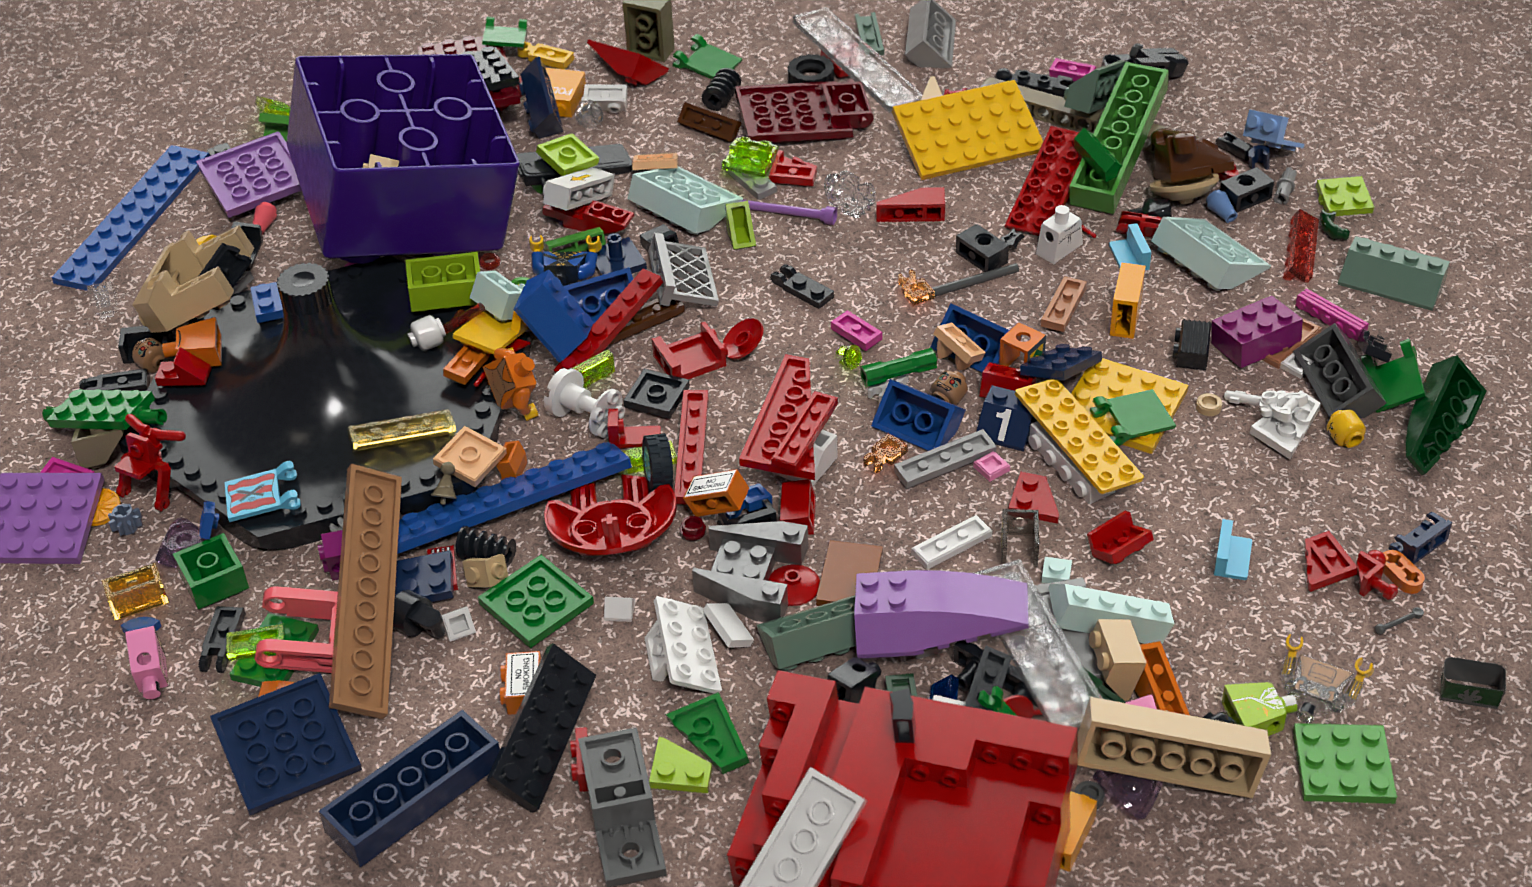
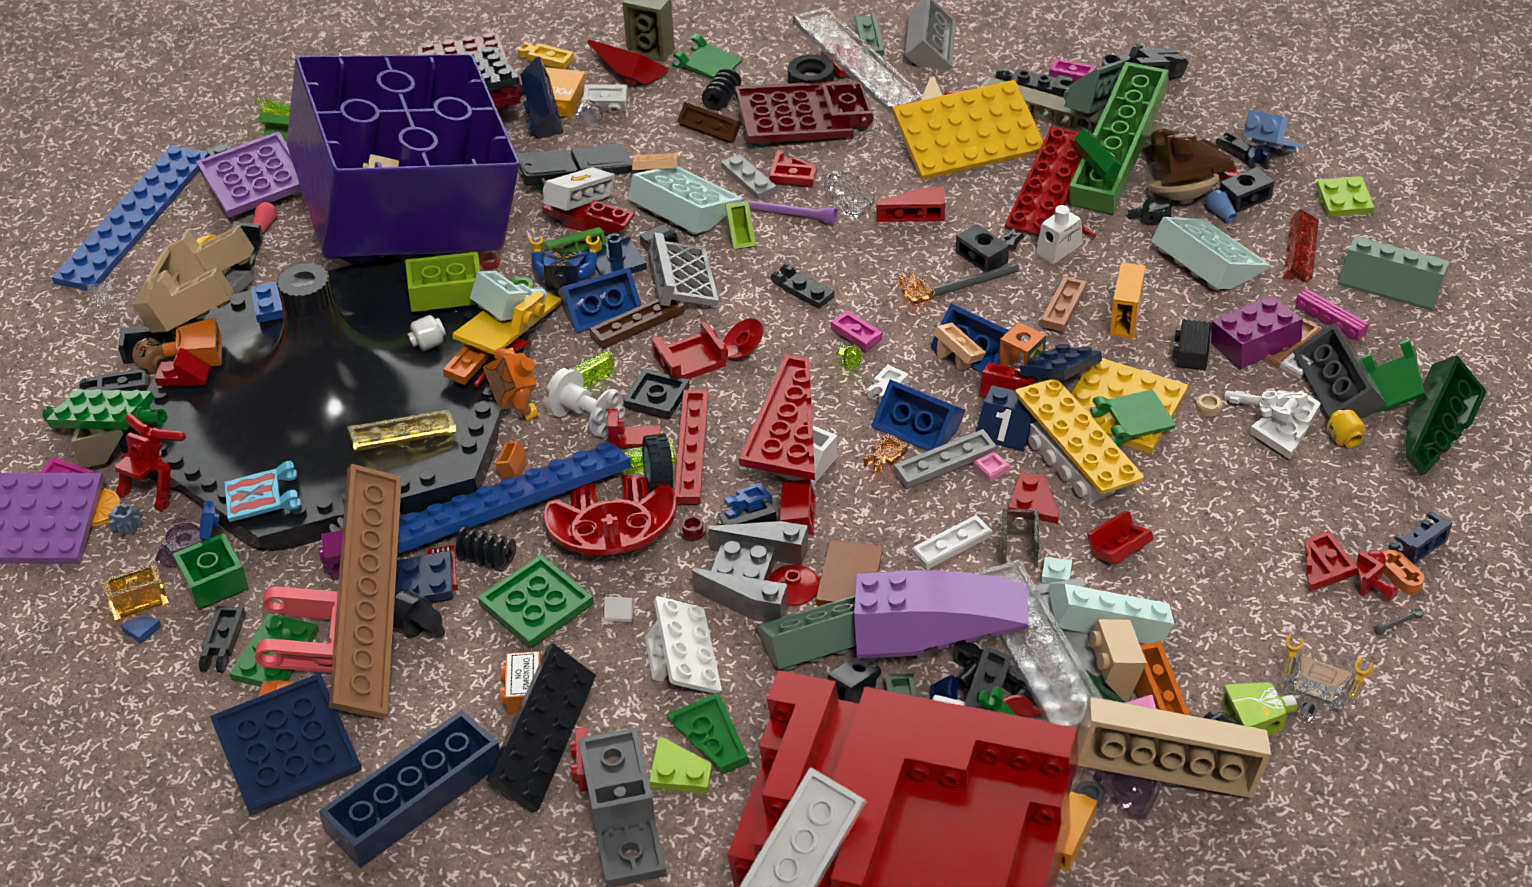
(147, 670): bright pink torso -> none
(230, 263): black hinge -> none
(243, 643): clear neon green plate -> none
(445, 487): dark tan piece -> none
(458, 624): white slope -> none
(463, 316): clear red hose -> none
(471, 454): light nougat tile -> none
(485, 571): tan bracket -> none
(504, 35): flag -> none
(553, 315): blue slope -> none
(567, 154): lime plate -> none
(614, 318): red plate -> none
(716, 493): orange brick -> none
(728, 625): white tile -> none
(750, 157): clear neon green slope -> none
(804, 431): red tile -> none
(903, 716): black piece -> none
(914, 363): green axle -> none
(950, 387): medium nougat head -> none
(1133, 249): medium azure panel -> none
(1146, 223): red arm -> none
(1232, 553): medium azure panel -> none
(1285, 186): light grey axle -> none
(1326, 221): dark green piece -> none
(1344, 763): bright green plate -> none
(1374, 346): black hinge -> none
(1473, 672): dark grey piece -> none

